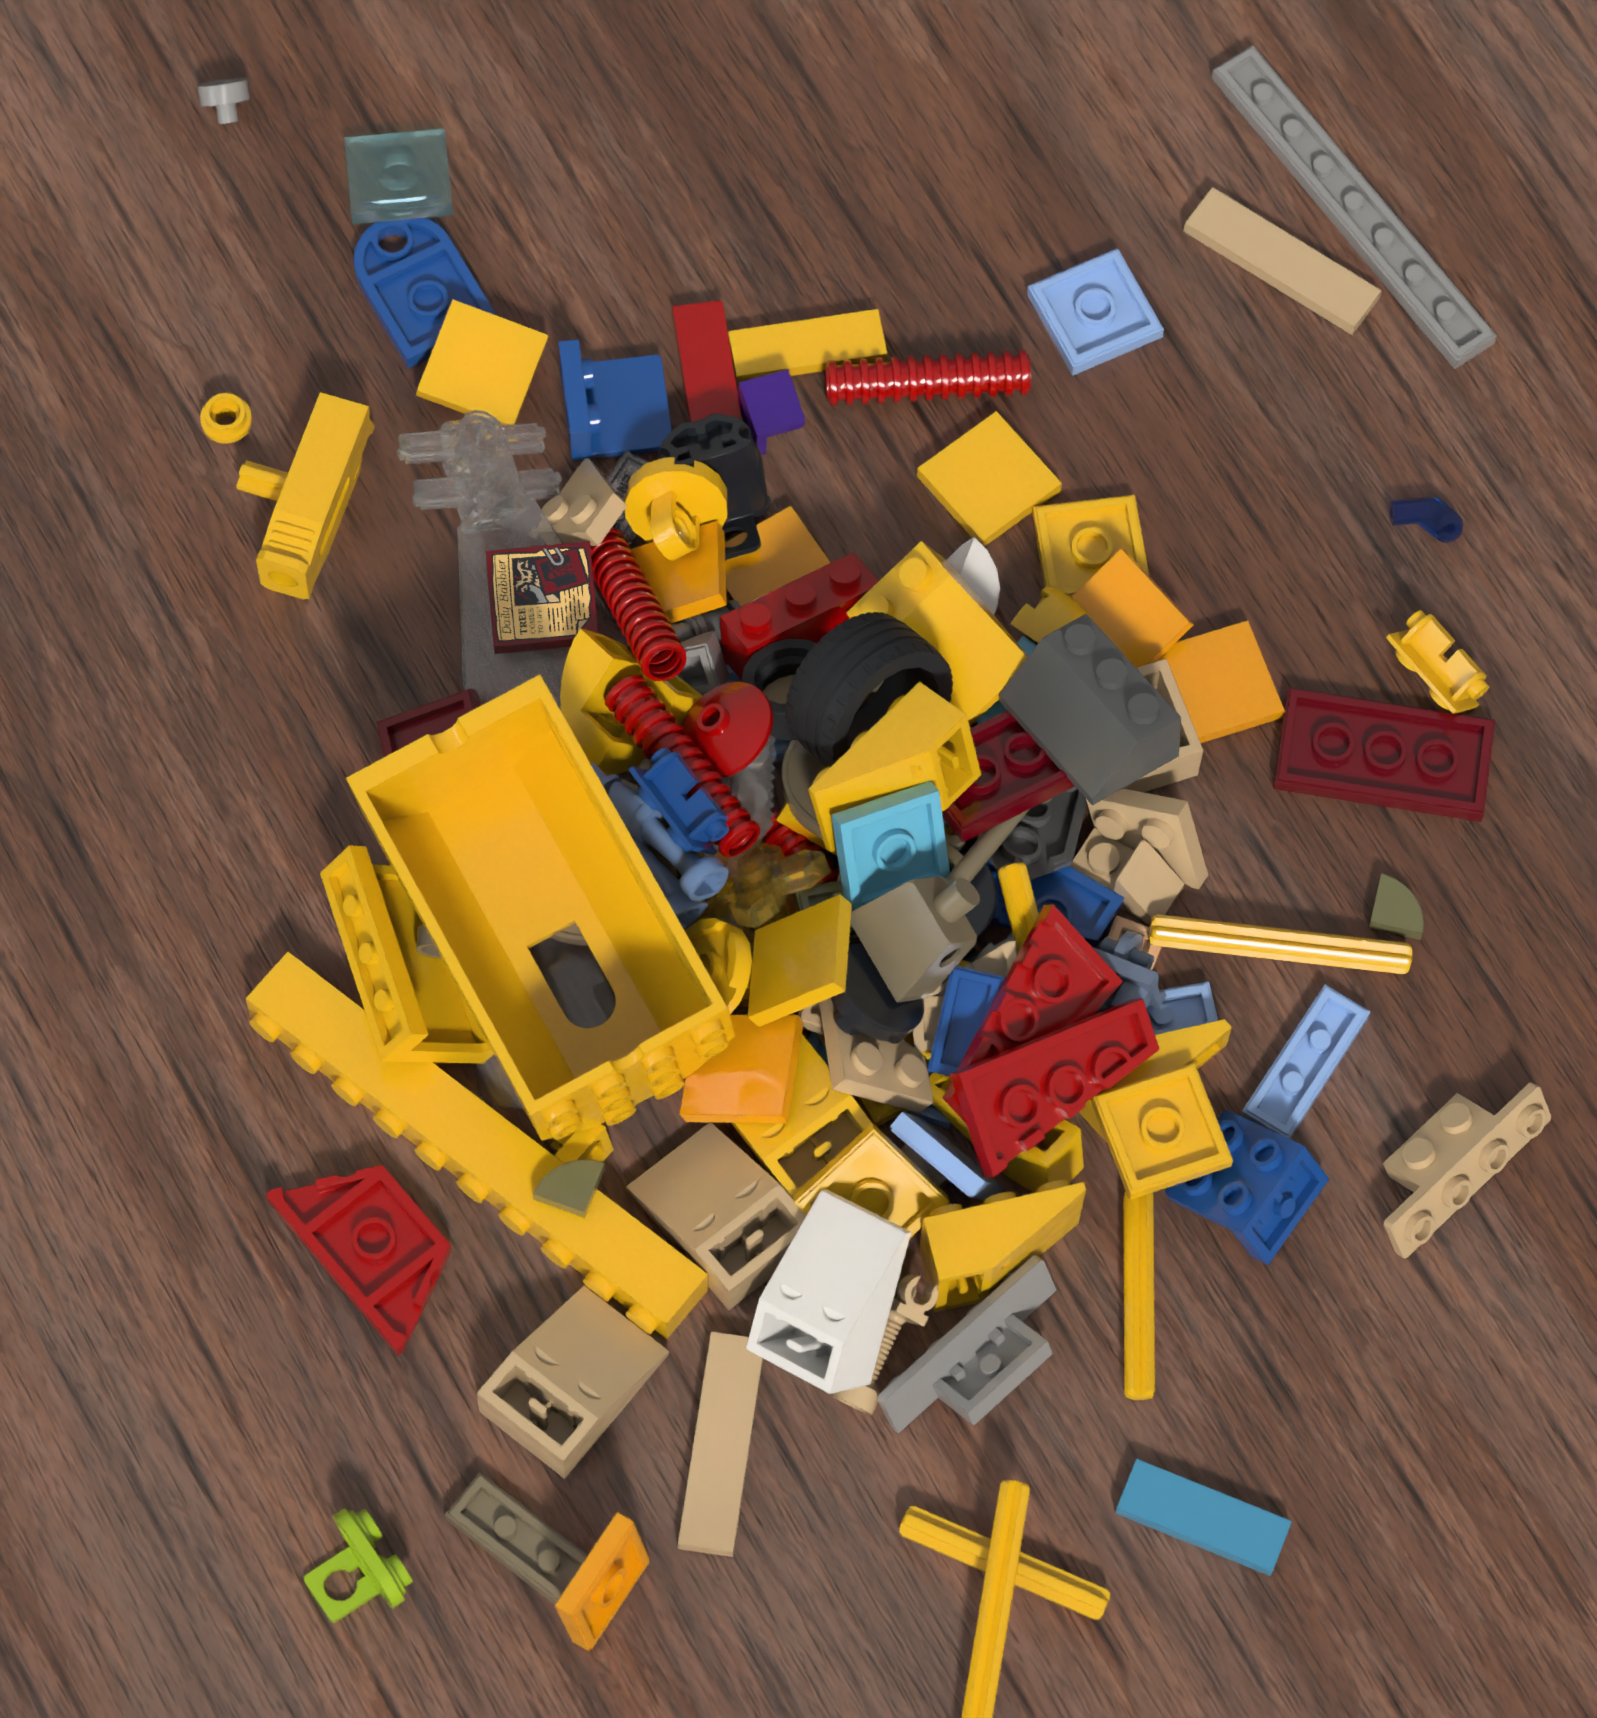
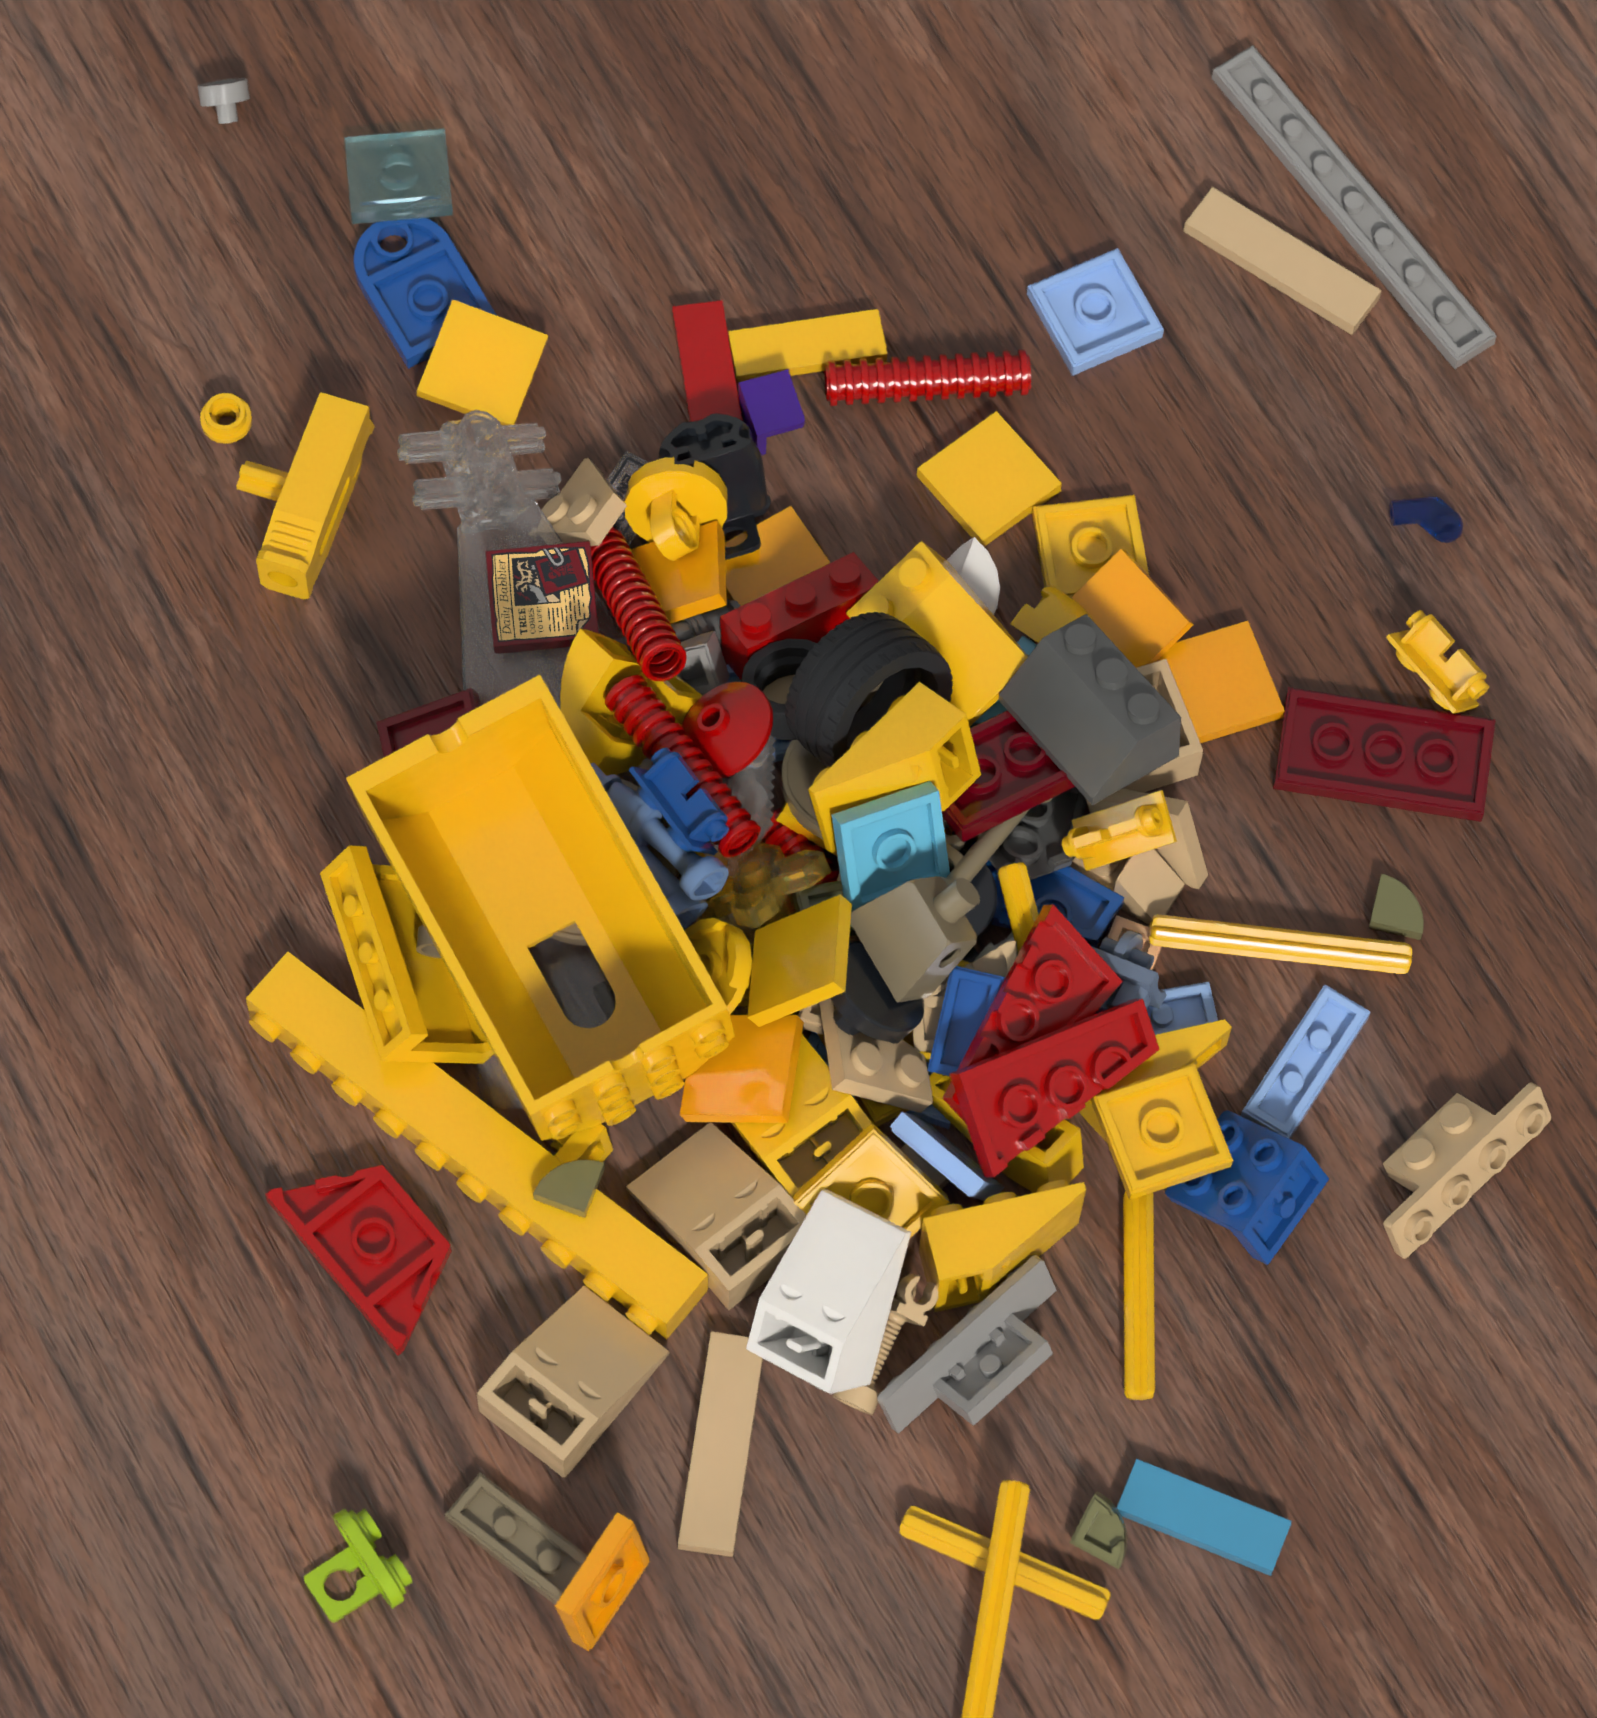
(613, 403): blue bracket -> none
(1102, 1531): none -> olive tile
(1120, 831): none -> yellow hinge

